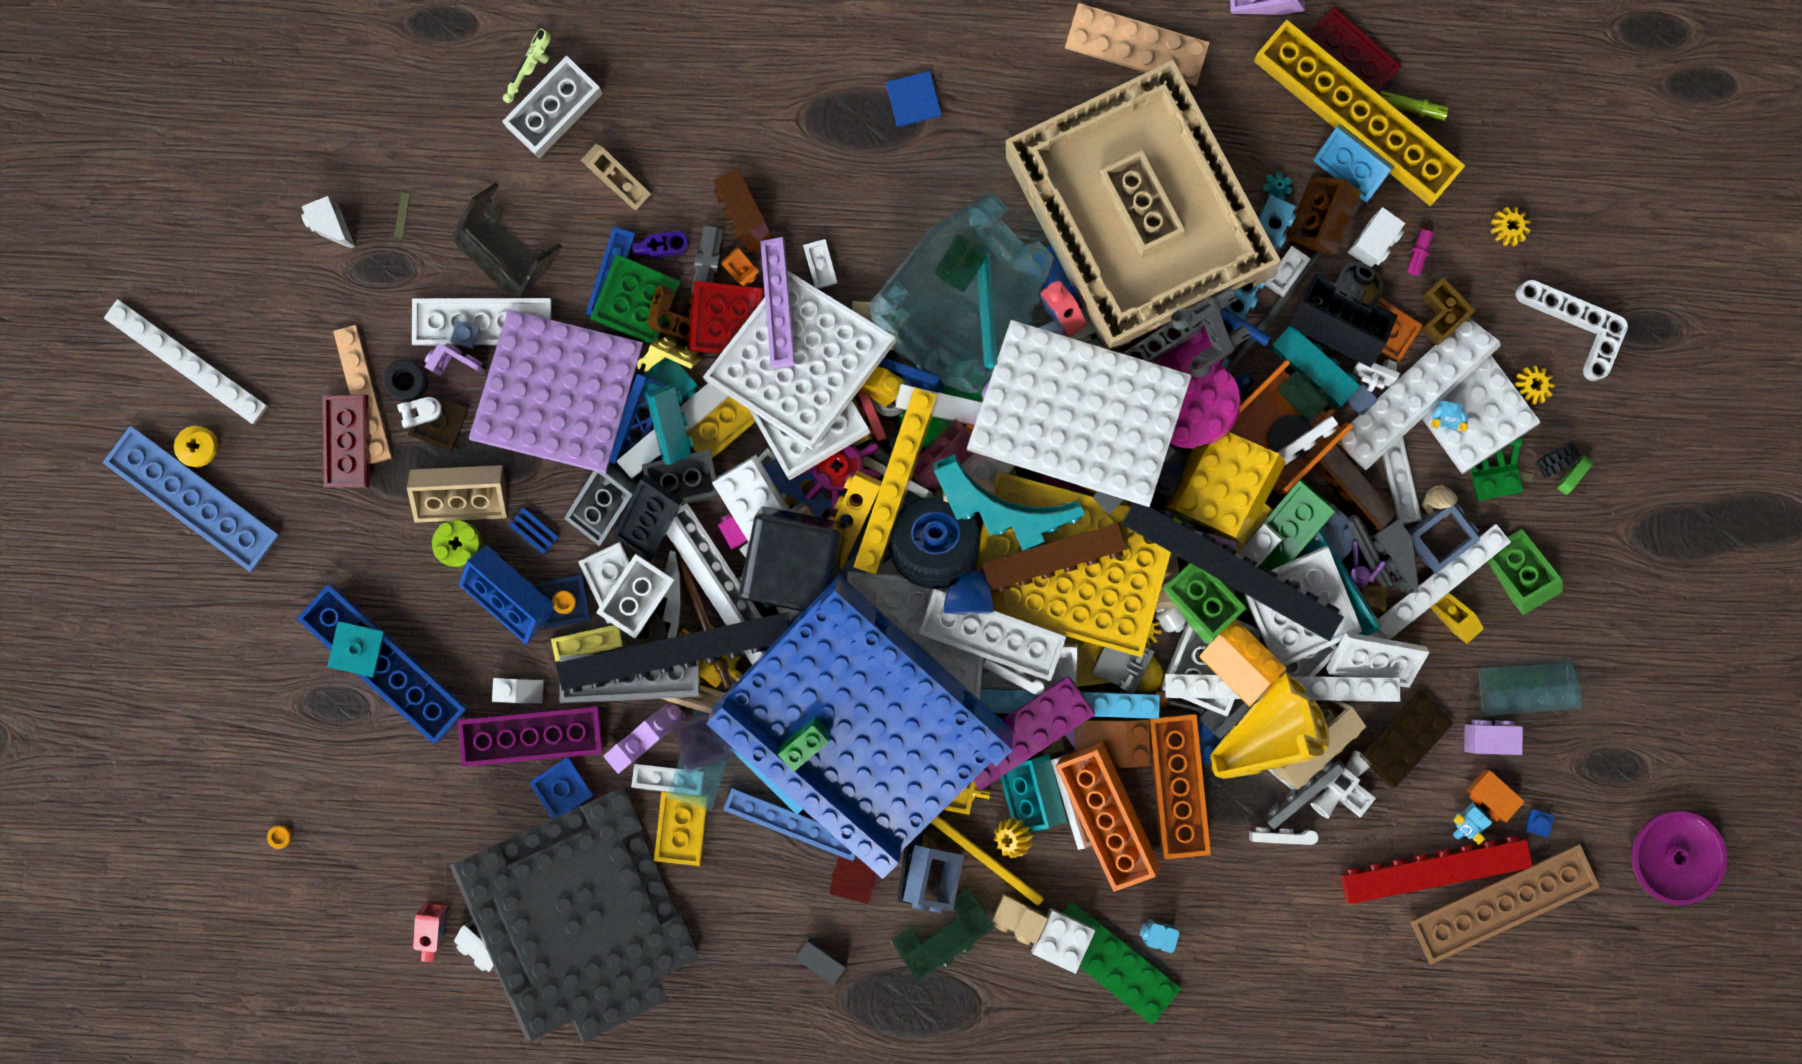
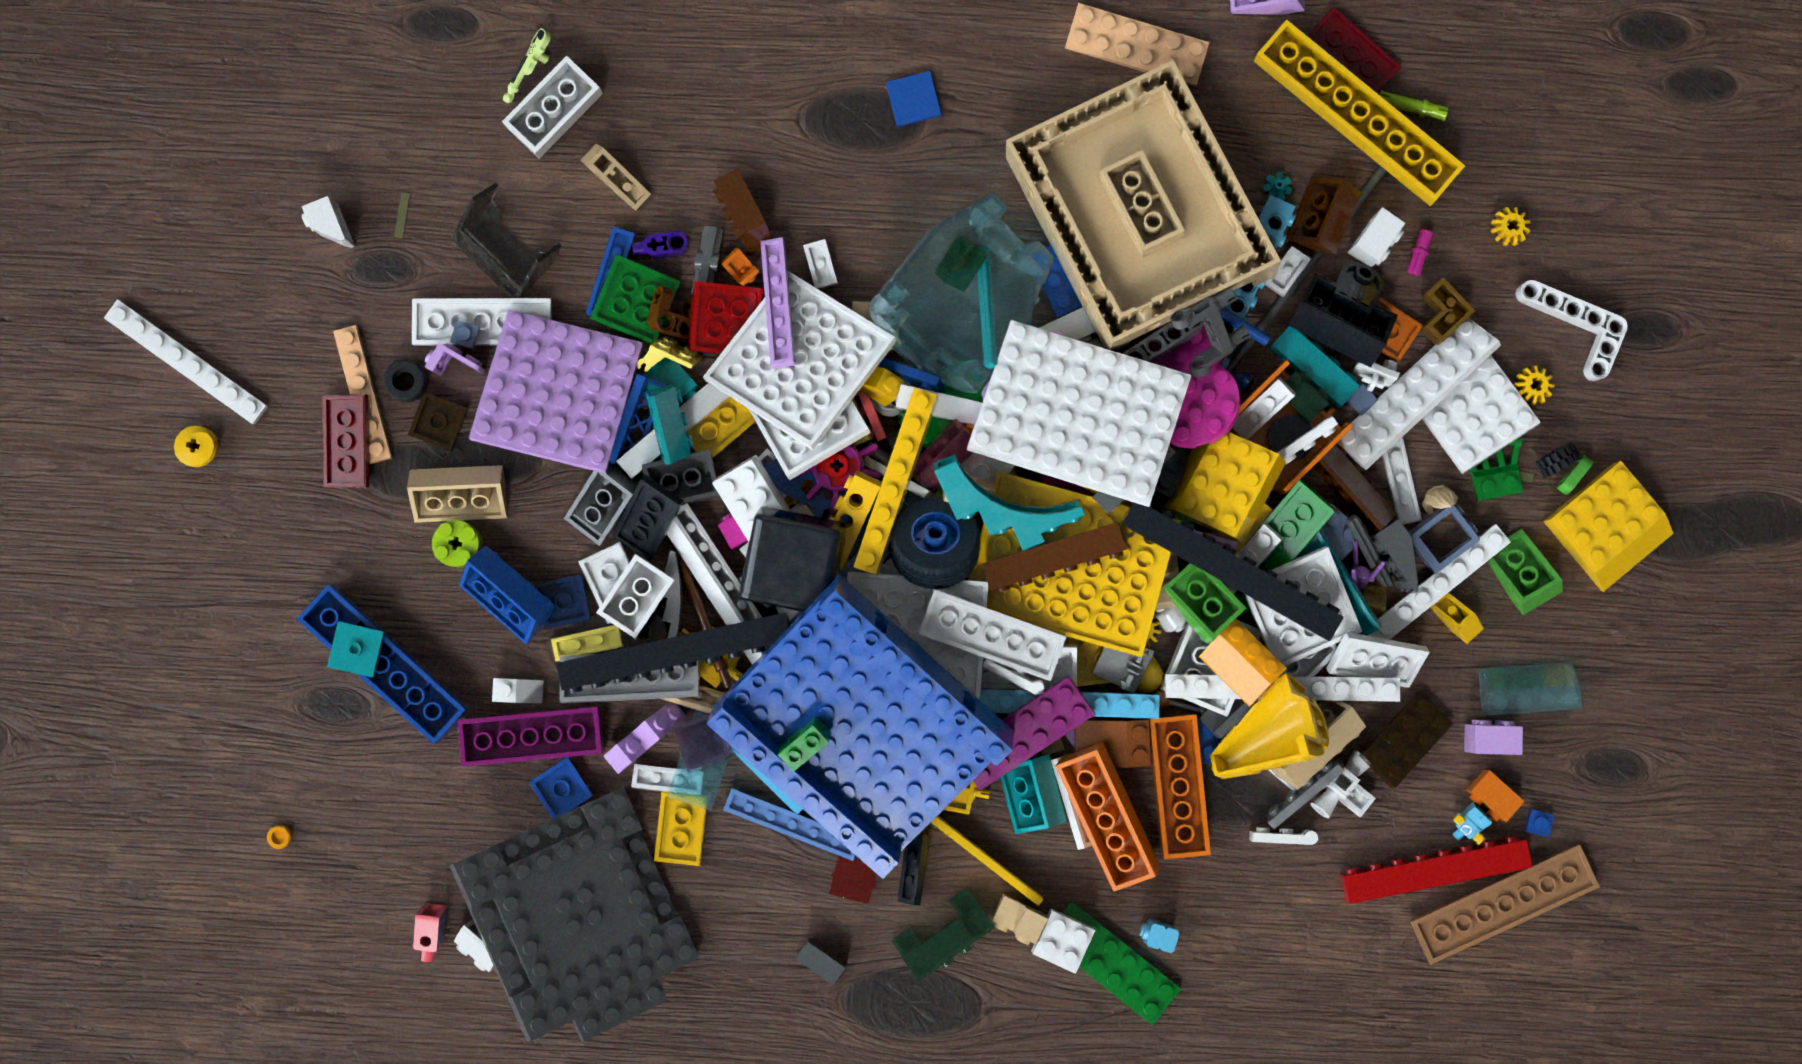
(191, 498): medium blue plate -> none
(428, 410): white plate -> none
(518, 518): blue tile -> none
(564, 602): light orange tile -> none
(919, 874): sand blue window -> none
(969, 595): blue brick -> none
(1013, 837): yellow gear -> none
(1057, 301): coral torso -> none
(1263, 408): none -> white plate
(1353, 160): dark azure plate -> none
(1450, 415): medium azure piece -> none
(1610, 525): none -> yellow slope
(1679, 857): magenta dish -> none

